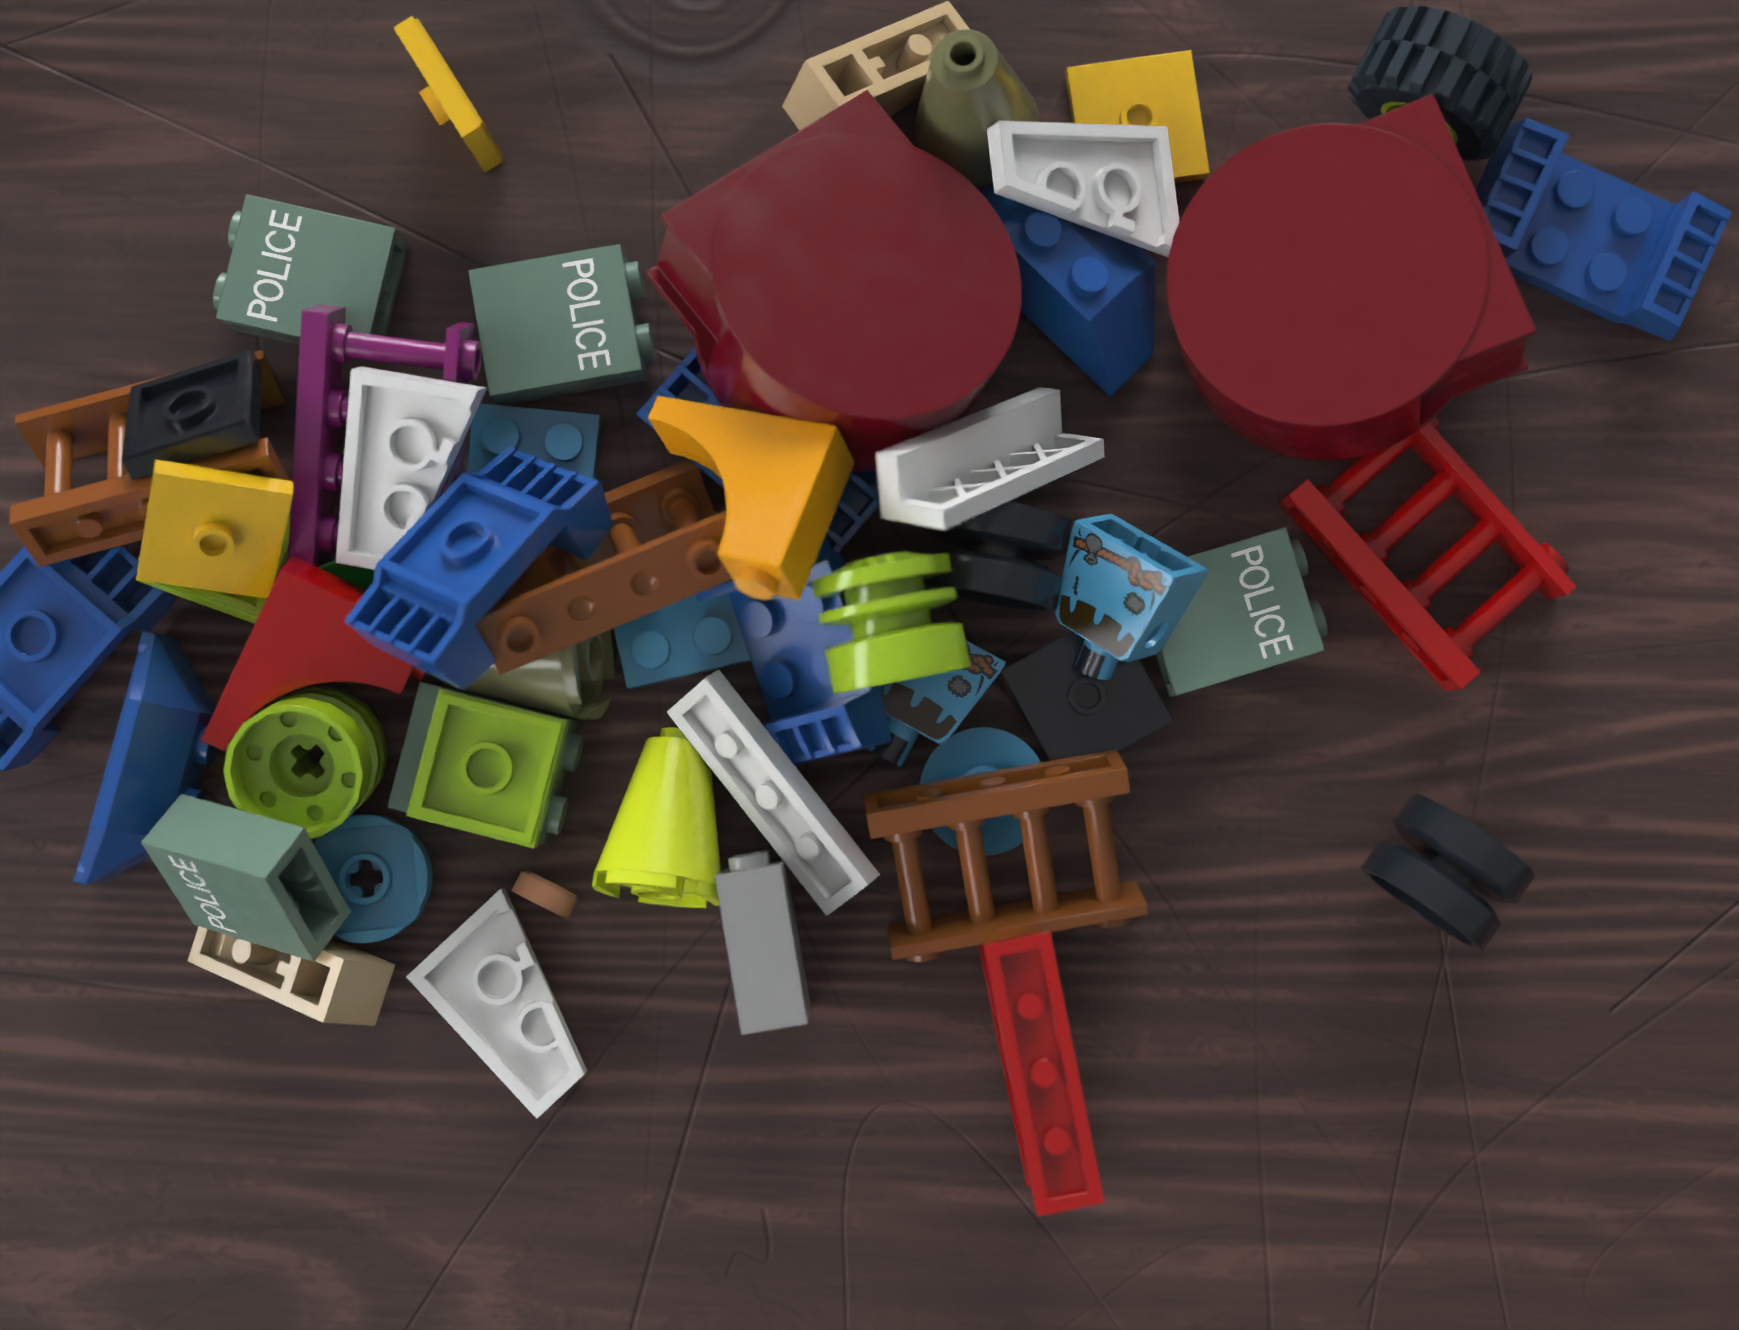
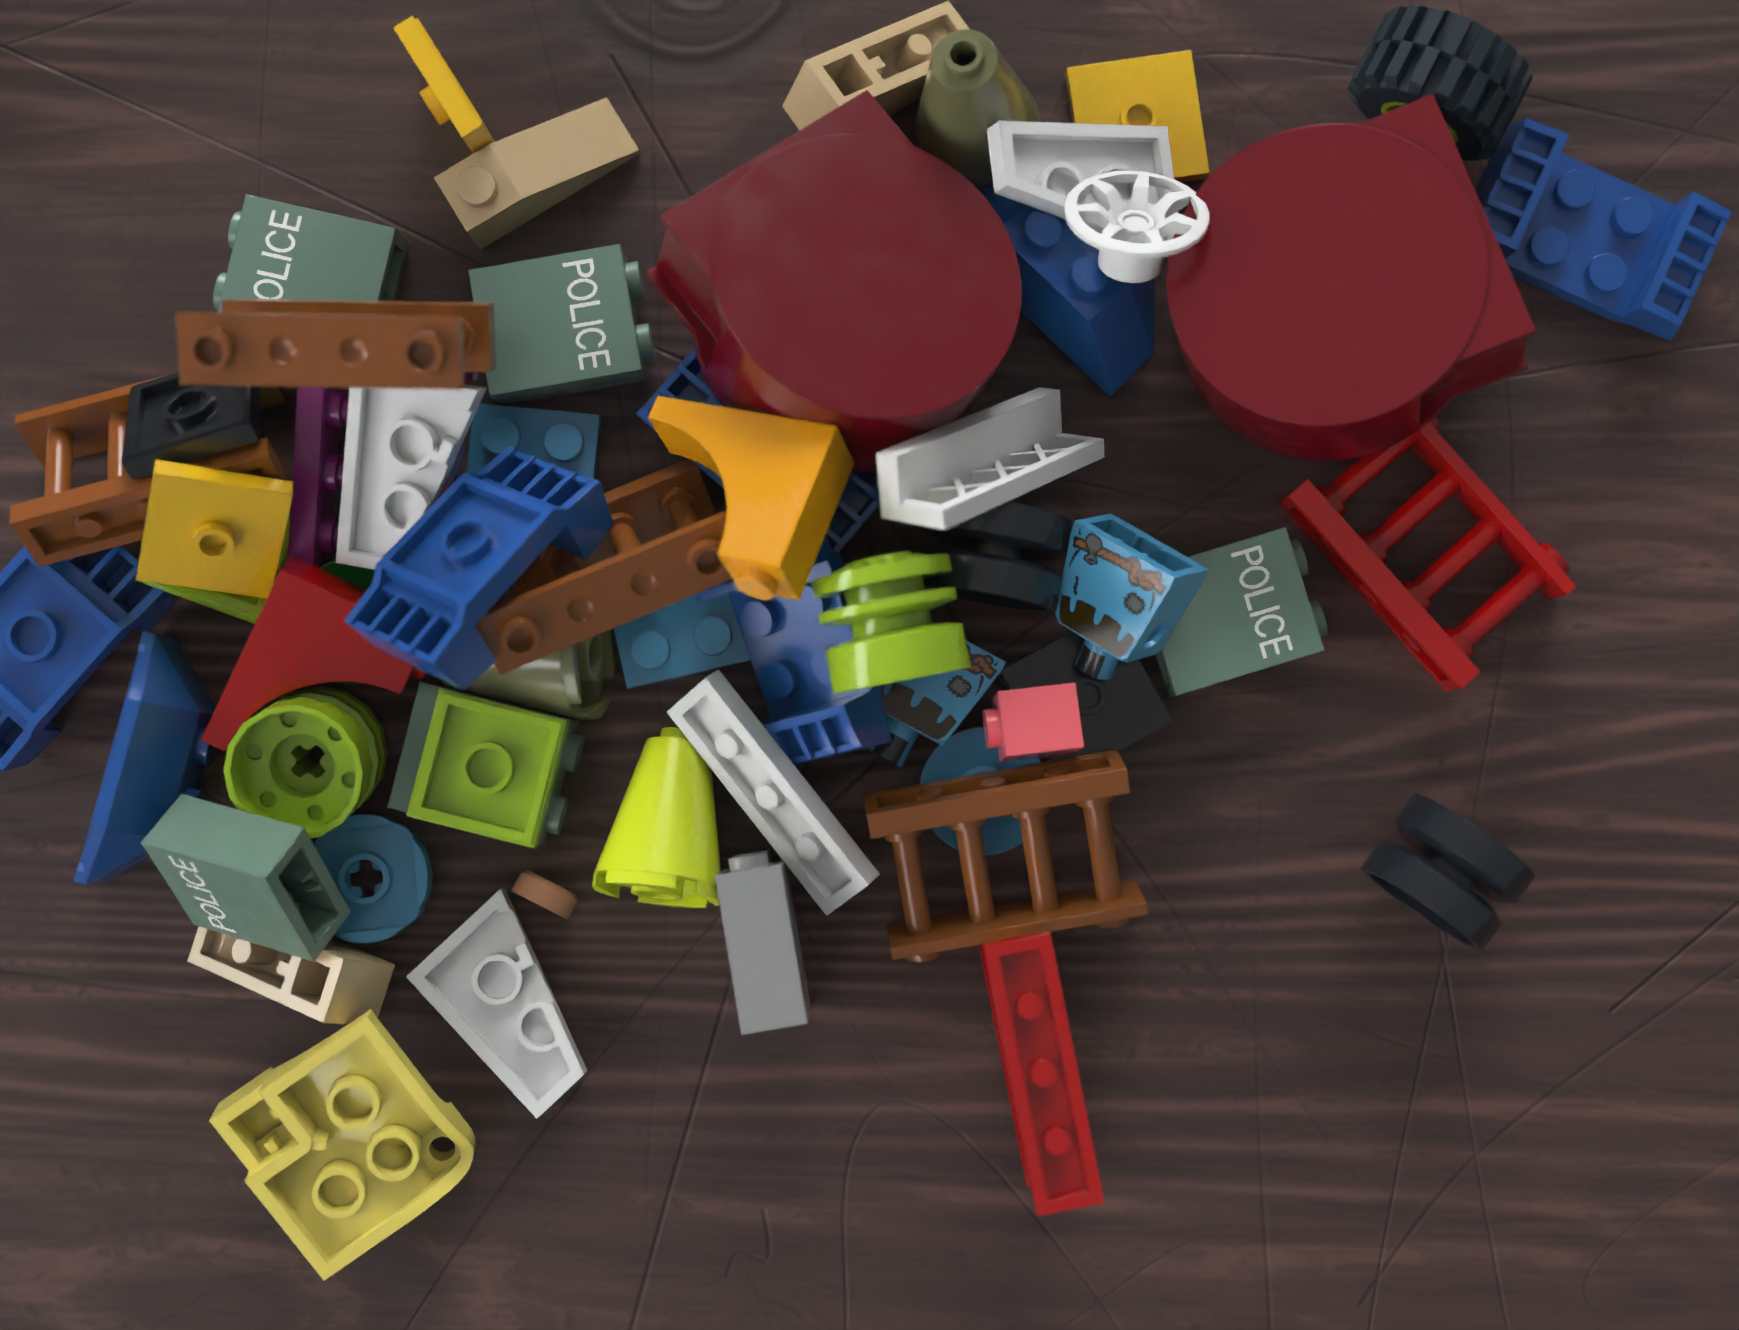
(336, 343): none -> dark orange fence
(345, 1143): none -> light yellow slope
(535, 170): none -> tan slope
(1034, 723): none -> coral brick
(1134, 230): none -> white wheel

